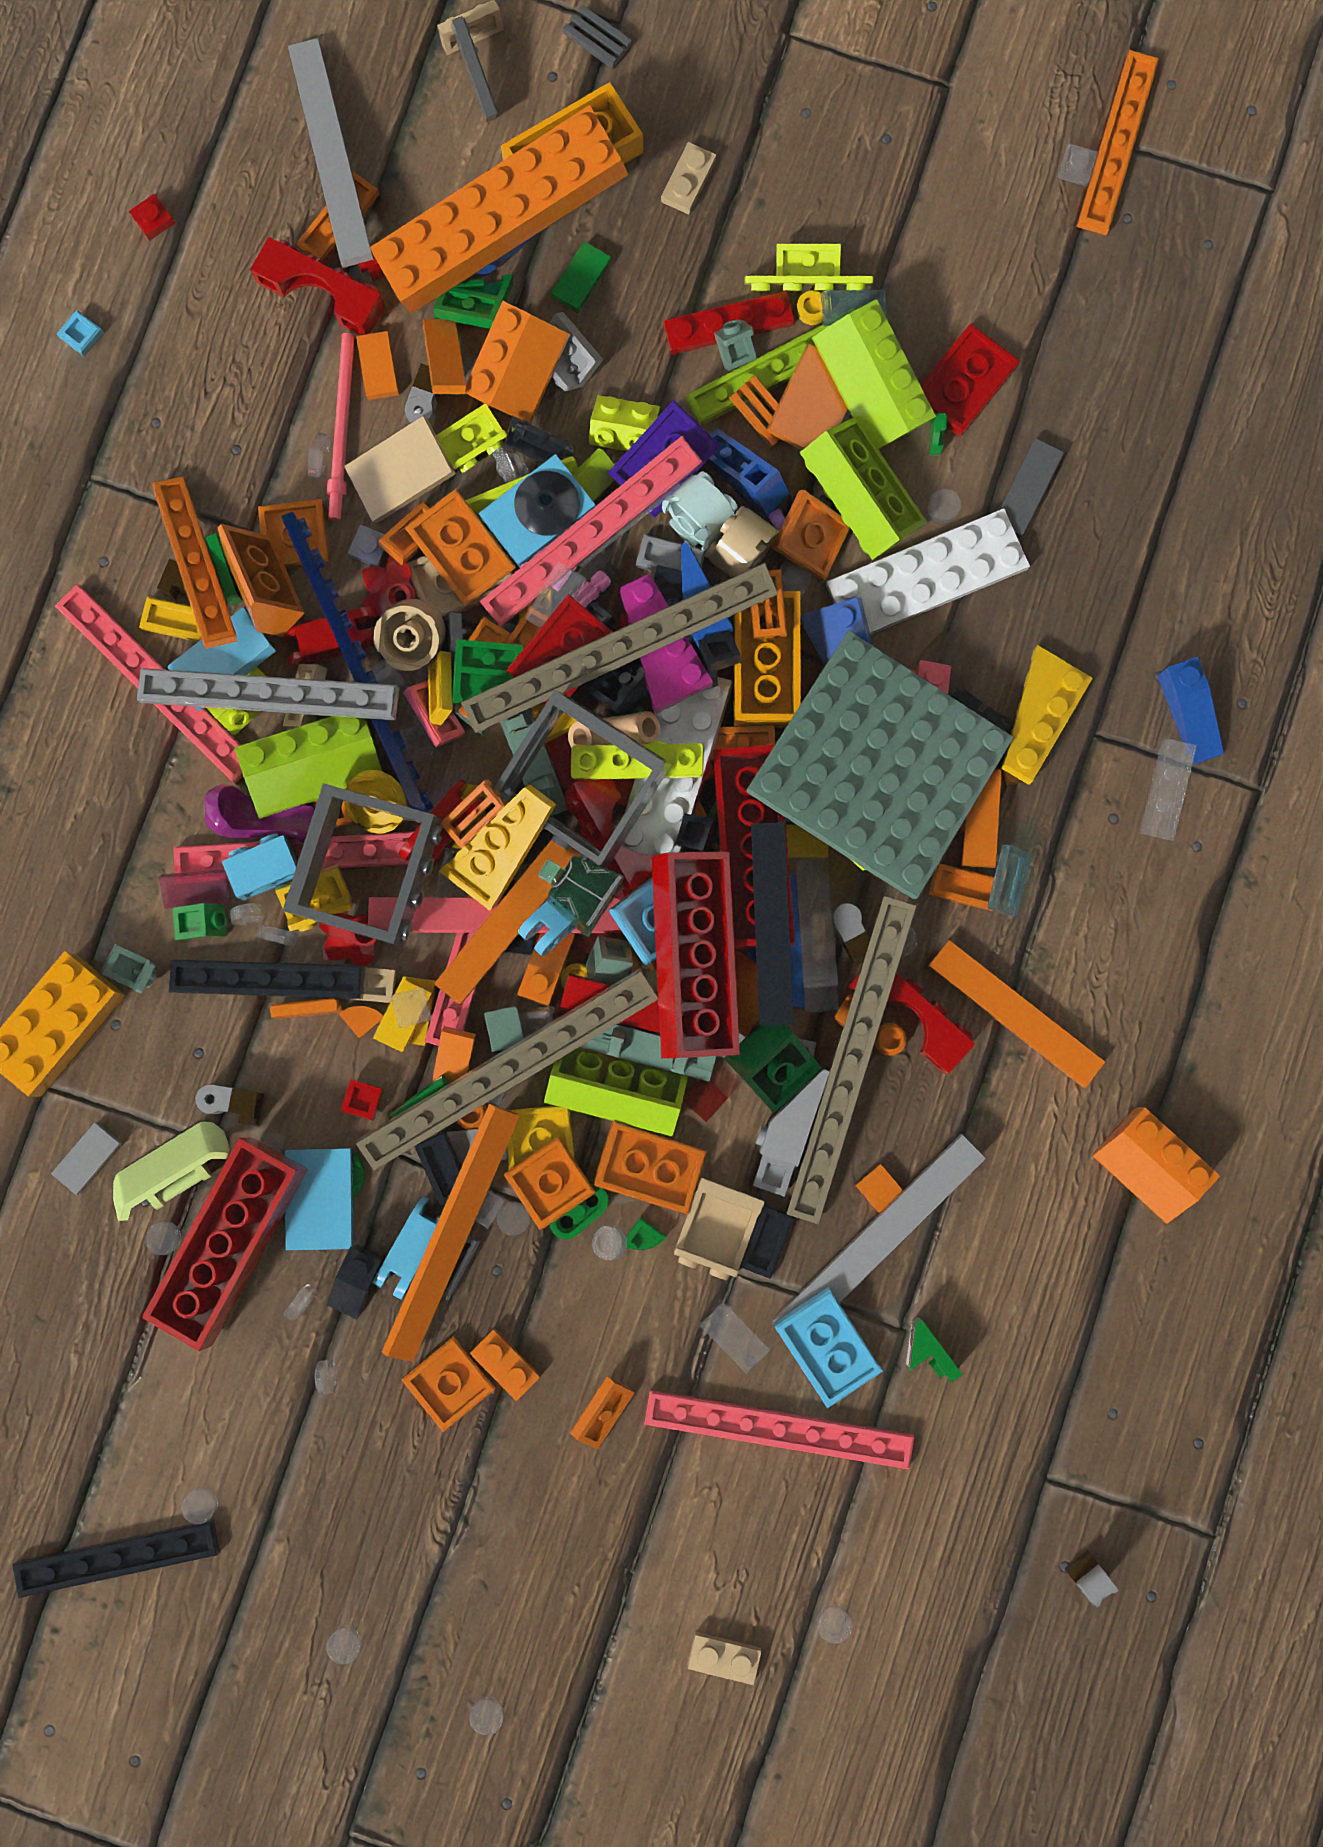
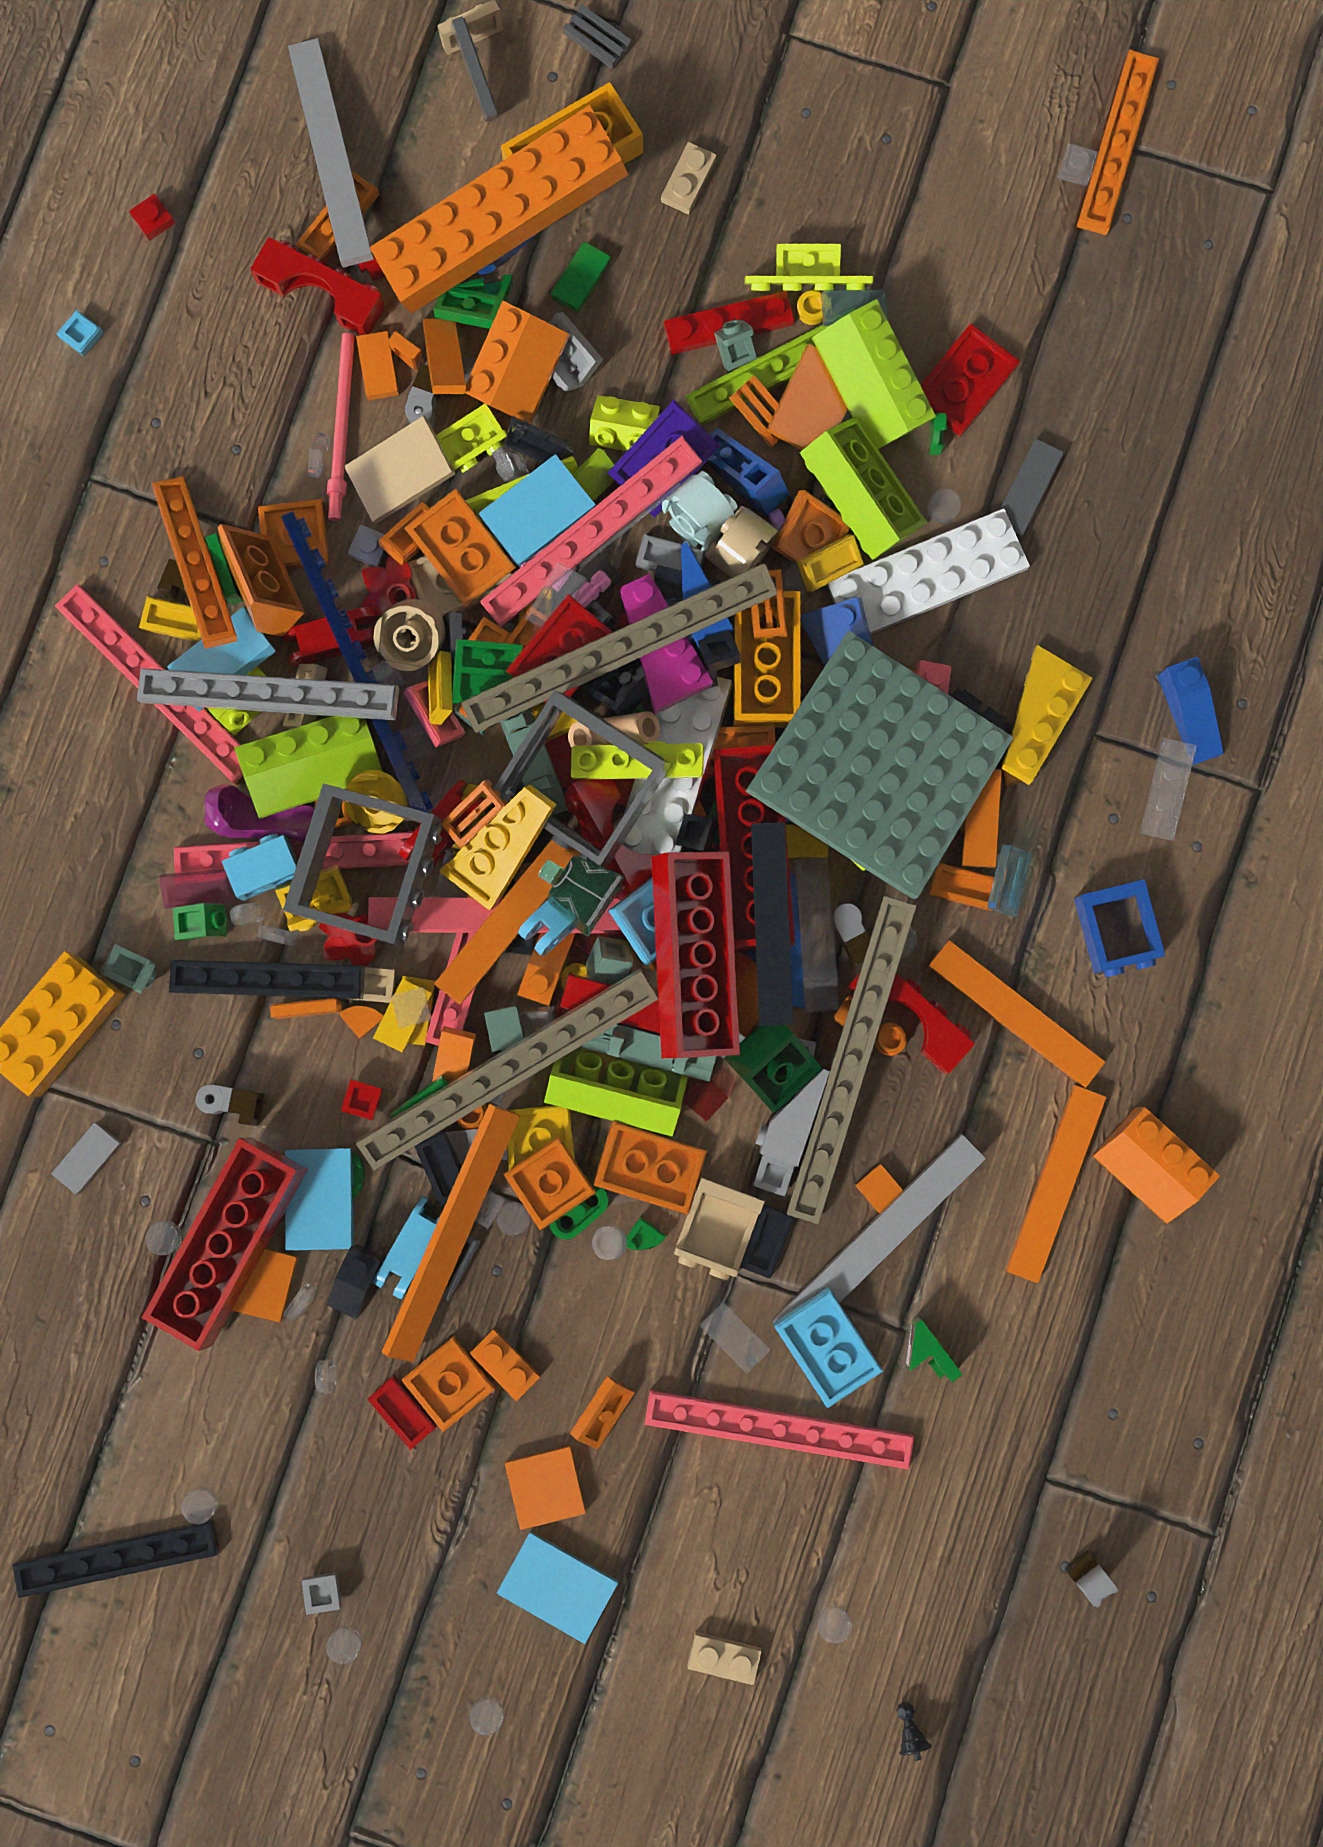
(169, 1168): yellowish green piece -> none
(268, 1286): none -> orange tile
(321, 1593): none -> light grey plate
(402, 1412): none -> red tile
(406, 351): none -> orange tile
(545, 1487): none -> orange tile
(551, 518): black dish -> none
(557, 1587): none -> medium azure tile
(830, 563): none -> yellow tile
(912, 1738): none -> black piece
(1055, 1184): none -> orange tile
(1085, 904): none -> blue window

